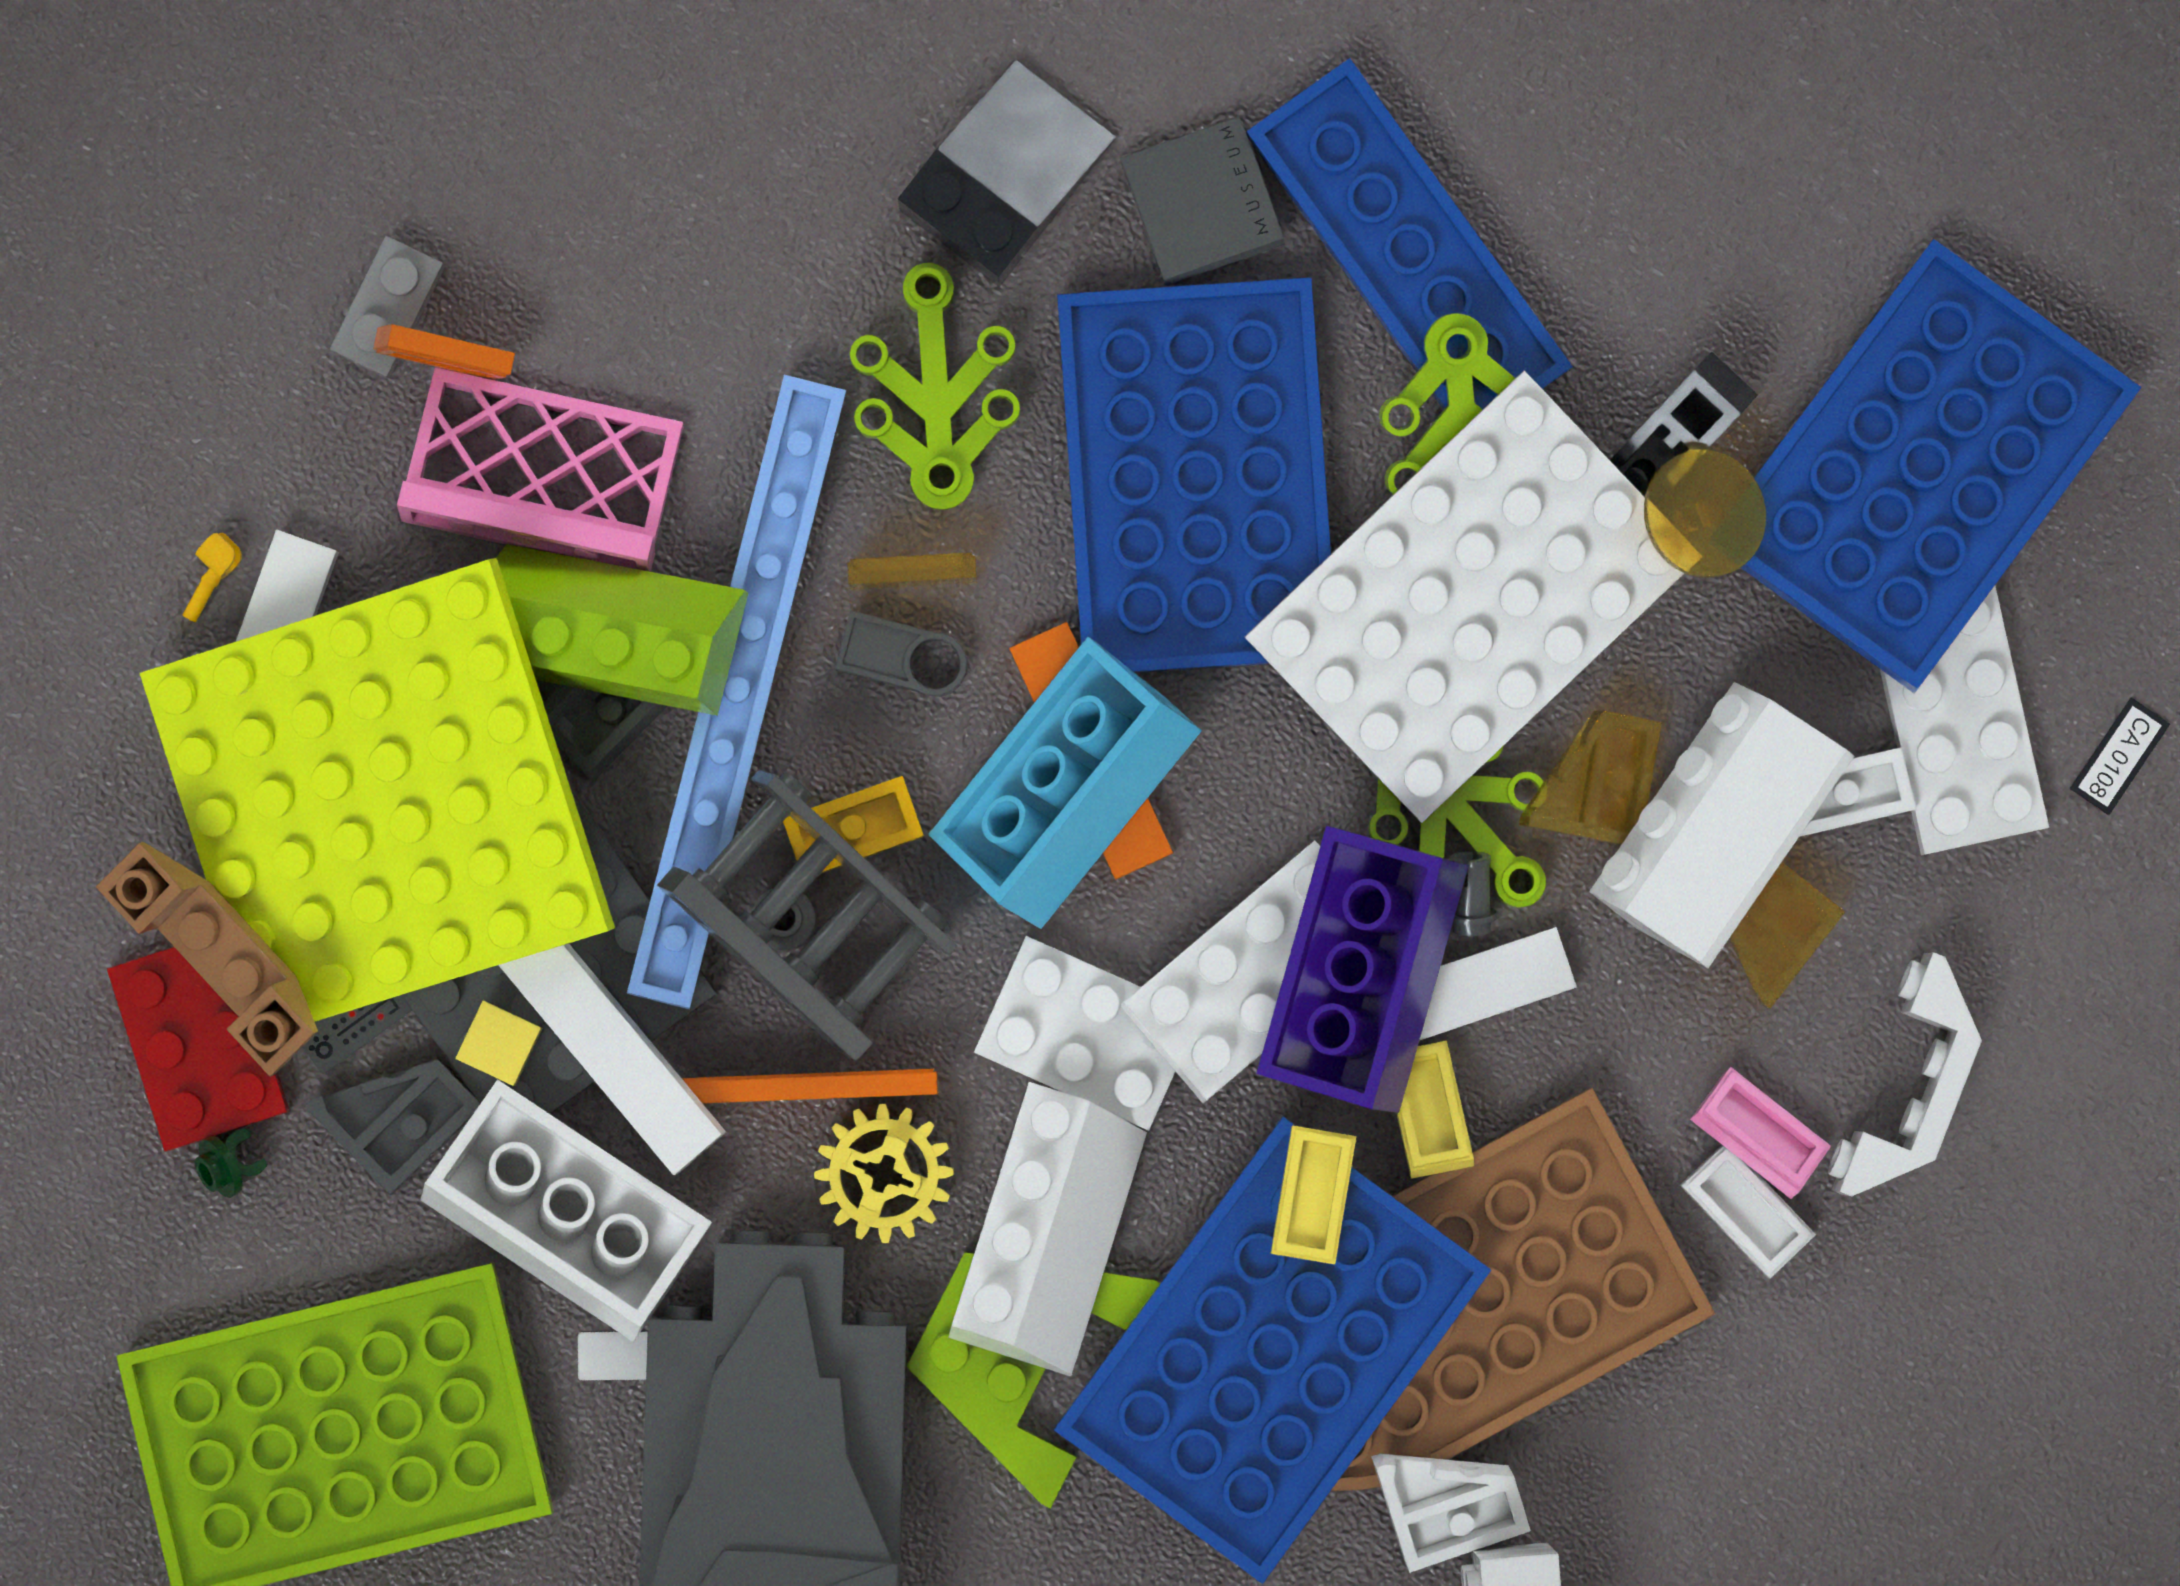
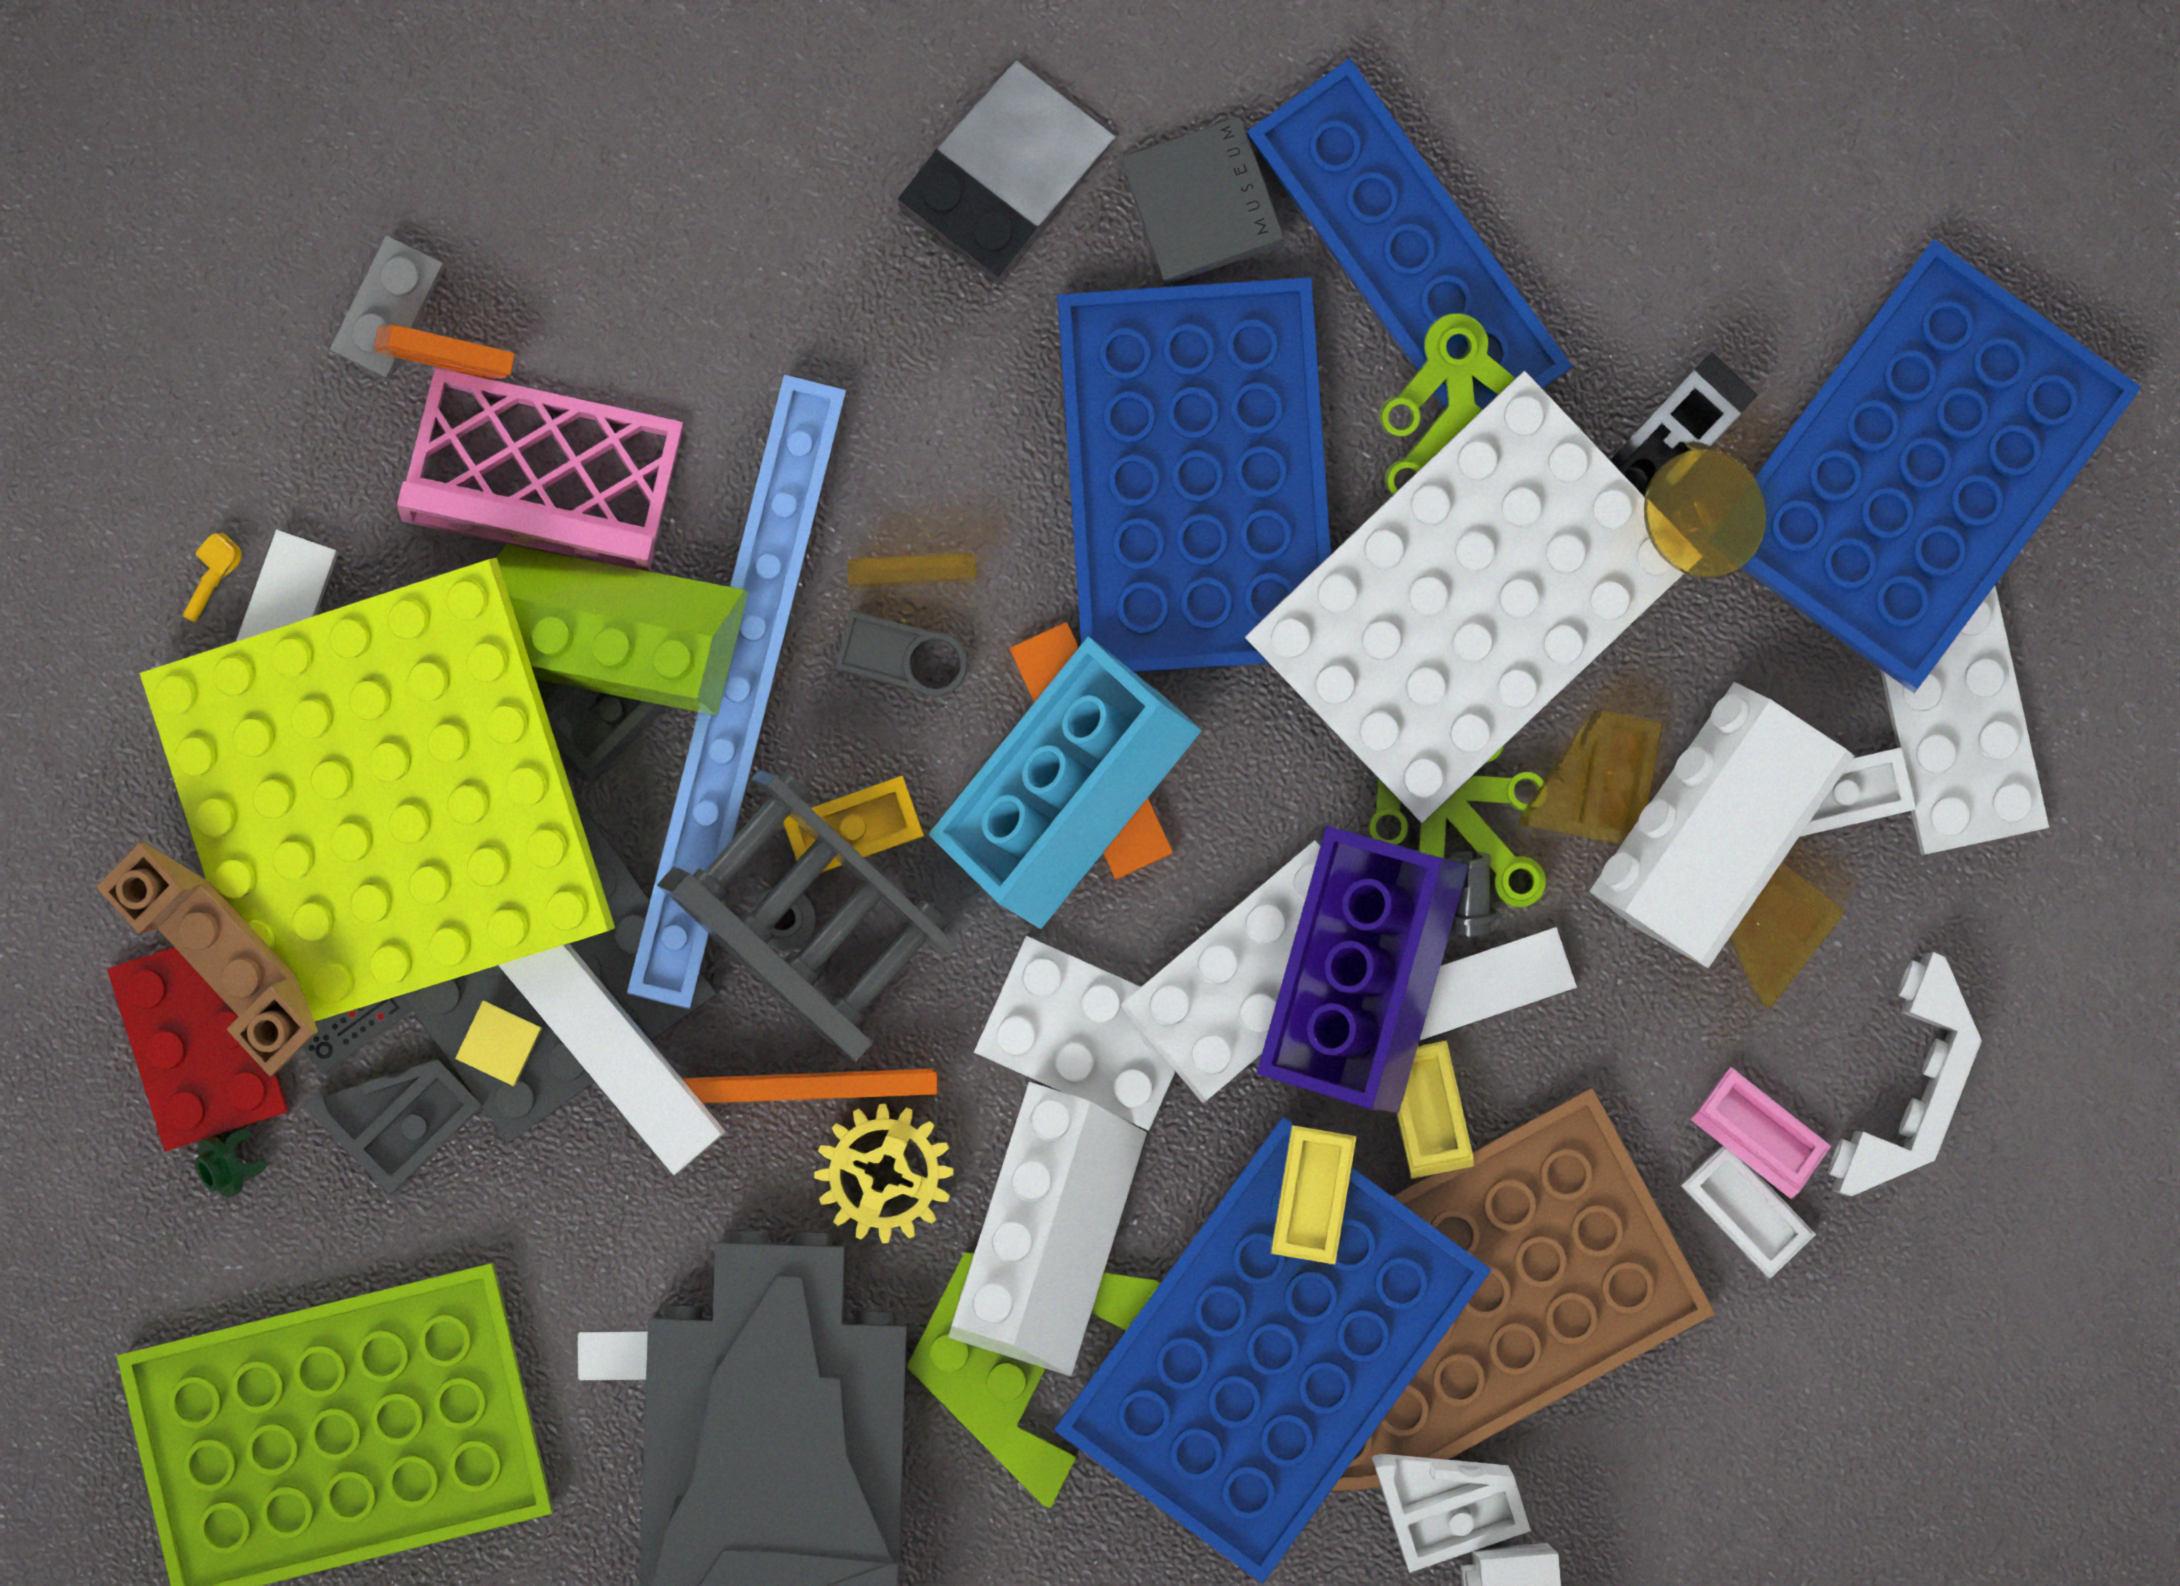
(564, 1210): white slope -> none
(936, 398): lime plant -> none
(2119, 756): sticker -> none

